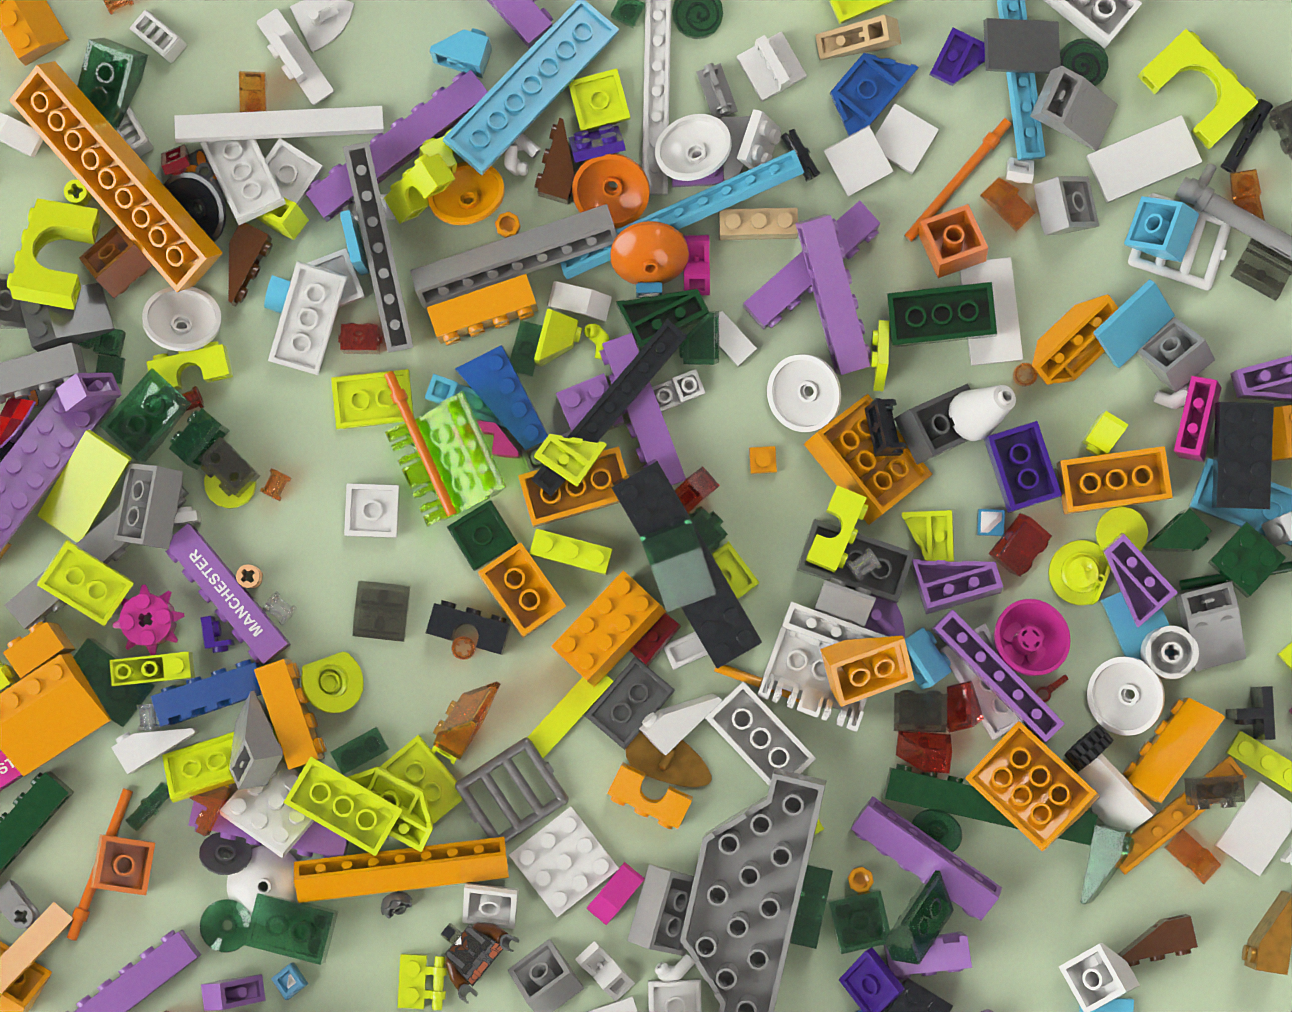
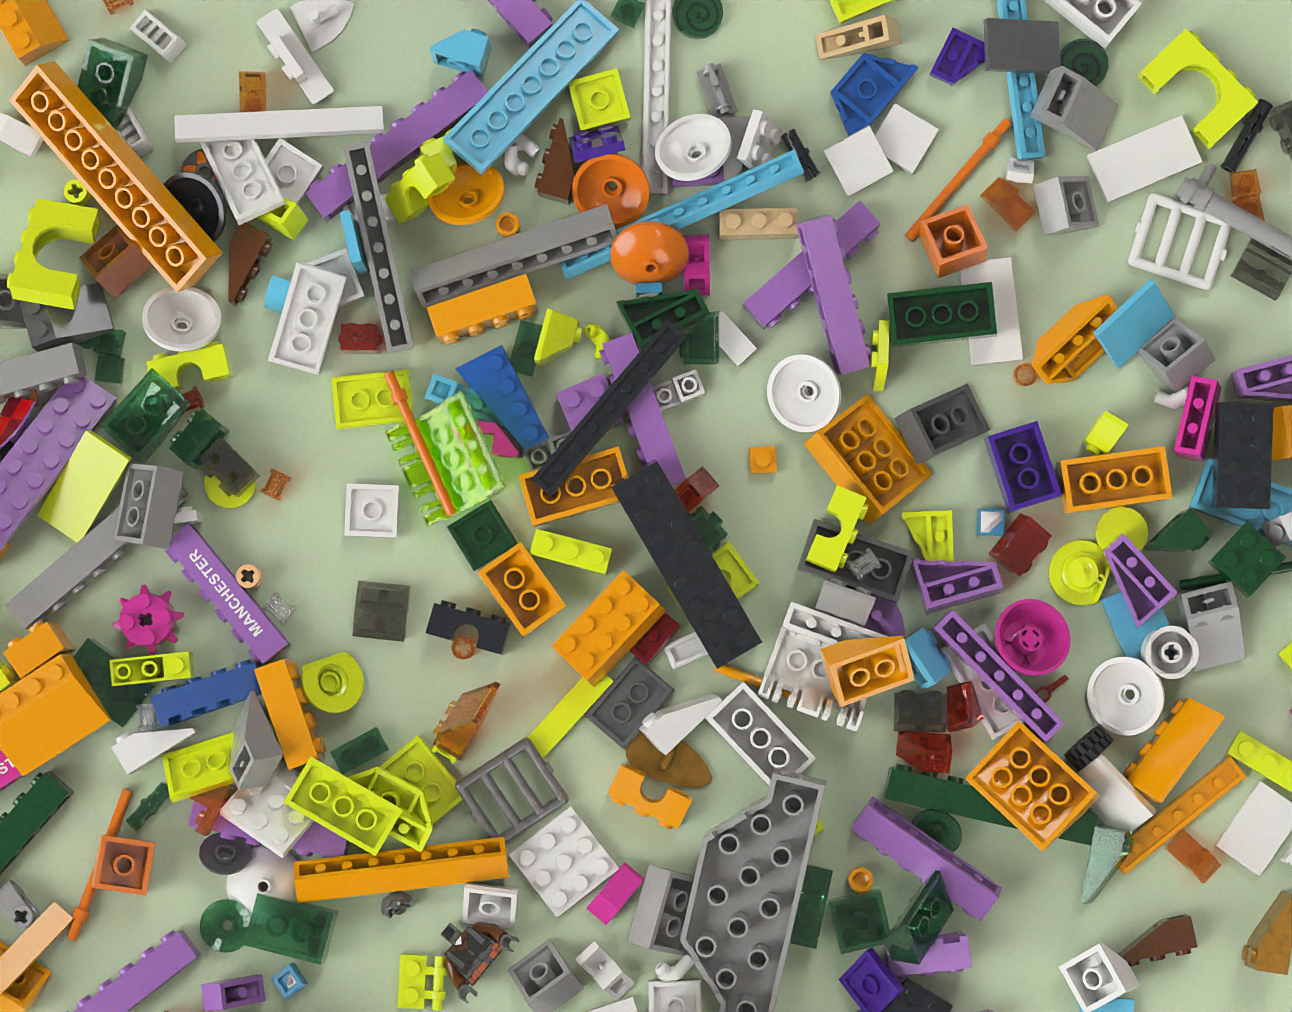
(85, 583): neon yellow plate -> none
(88, 391): medium lavender slope -> none
(175, 160): dark red plate -> none
(211, 630): dark purple bracket -> none
(569, 456): neon yellow wing -> none
(579, 300): white slope -> none
(678, 565): clear green slope -> none
(771, 66): white bracket -> none
(883, 428): black hinge -> none
(980, 410): white cone -> none
(1162, 228): medium azure slope -> none
(1214, 790): clear smoke brick -> none
(1260, 714): black bracket -> none

